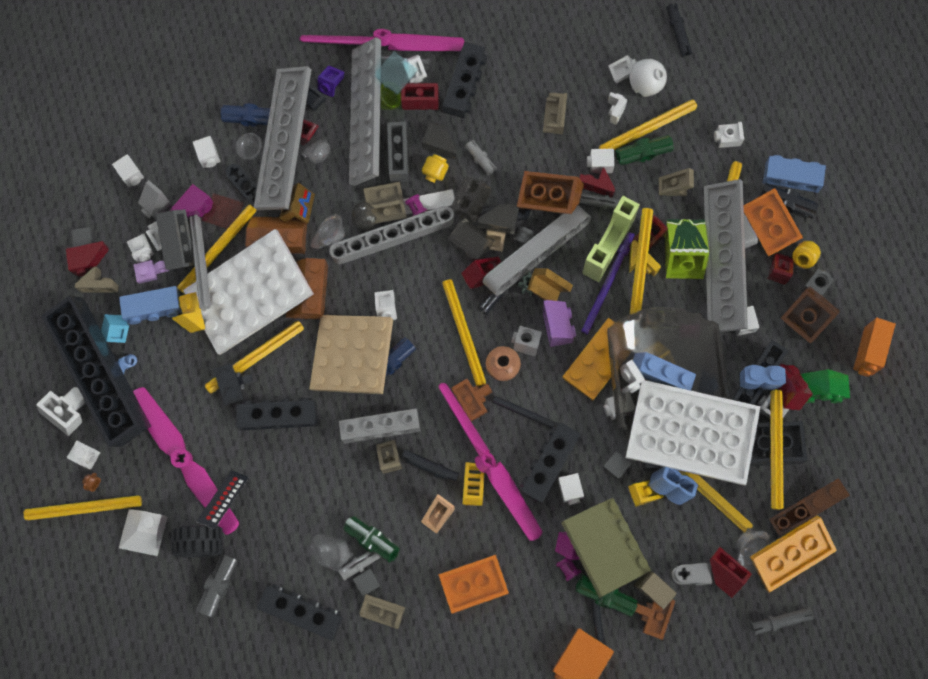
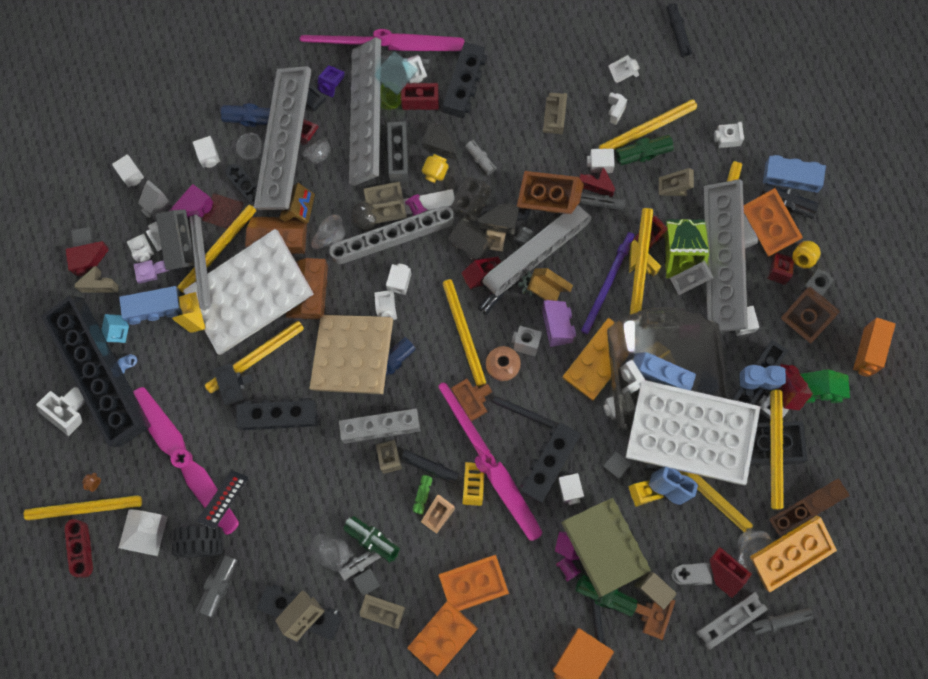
(72, 541): none -> dark red beam
(83, 455): white brick -> none
(299, 616): none -> dark tan hinge
(399, 278): none -> white brick
(422, 494): none -> bright green axle
(442, 638): none -> orange plate
(603, 253): yellowish green arch -> none
(648, 77): white cylinder -> none
(691, 277): none -> light grey plate
(731, 621): none -> light grey plate

